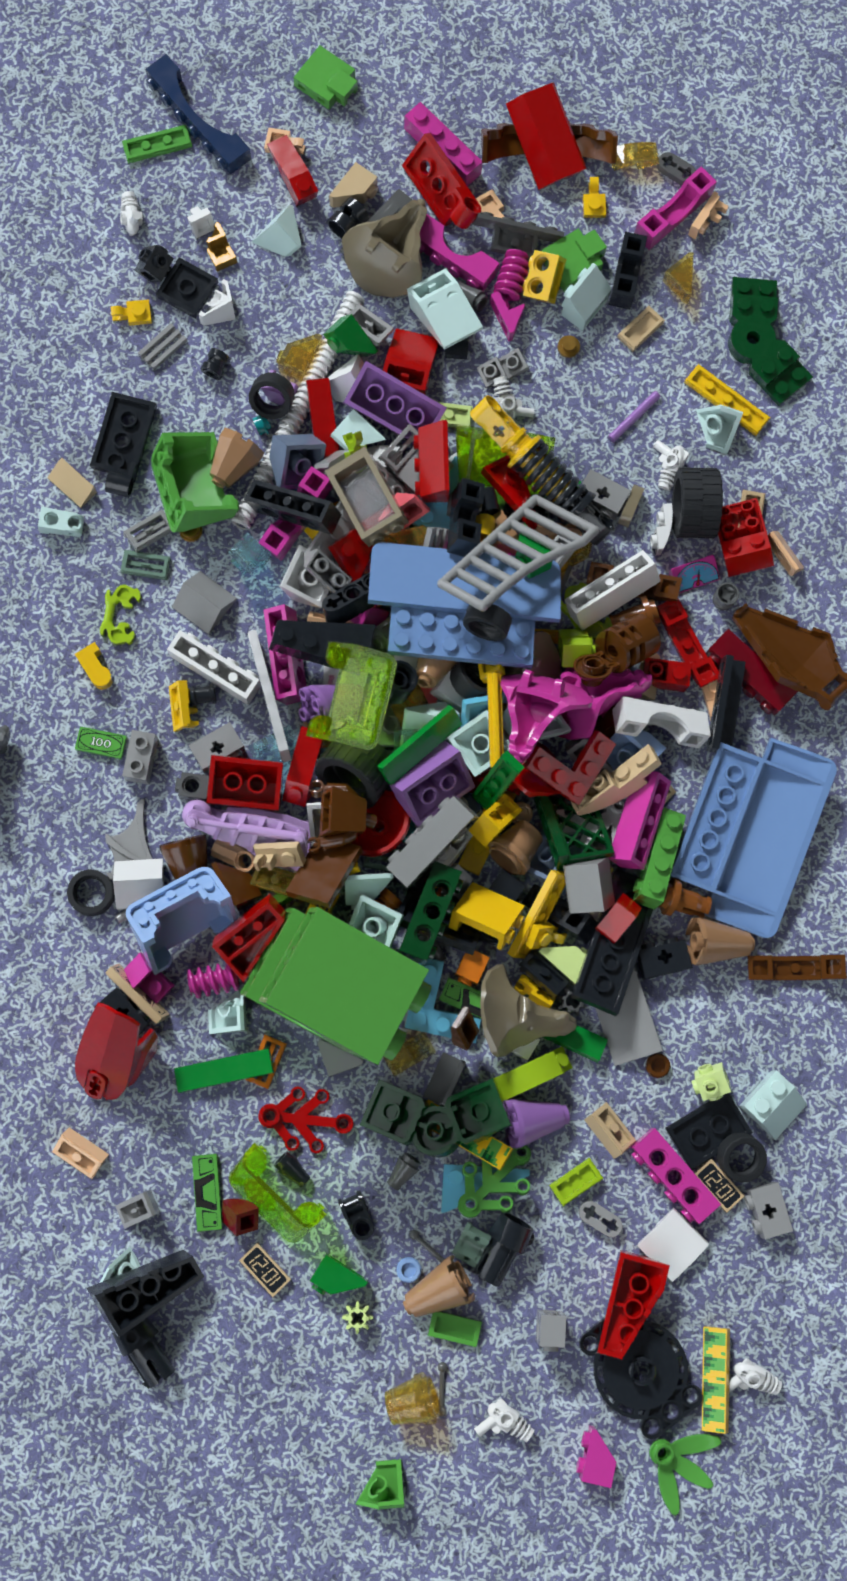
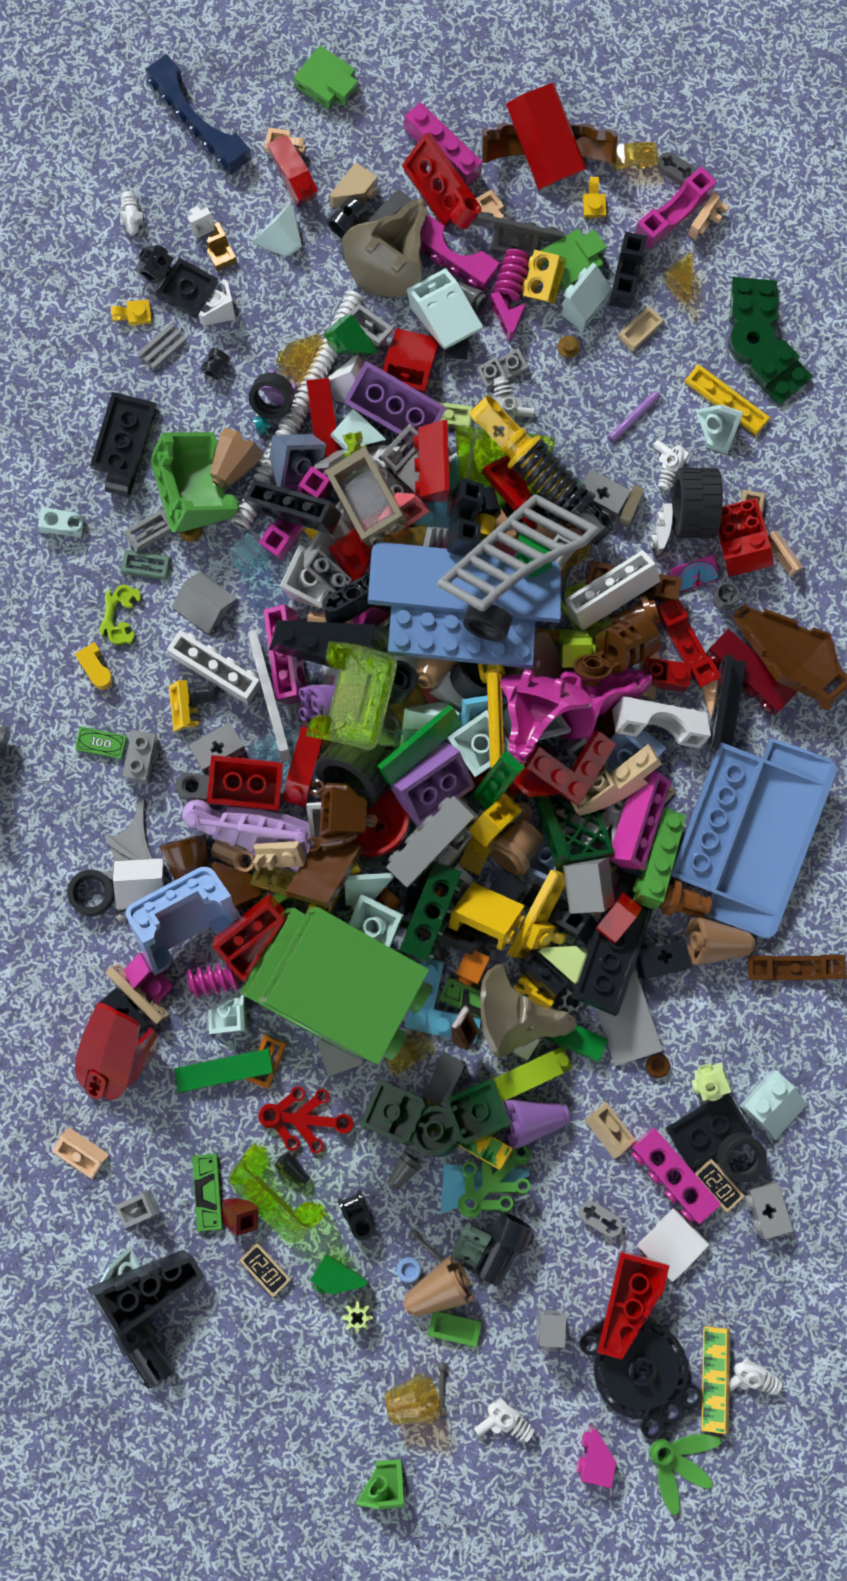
(72, 483): tan slope -> none
(157, 144): bright green tile -> none
(576, 1181): lime plate -> none

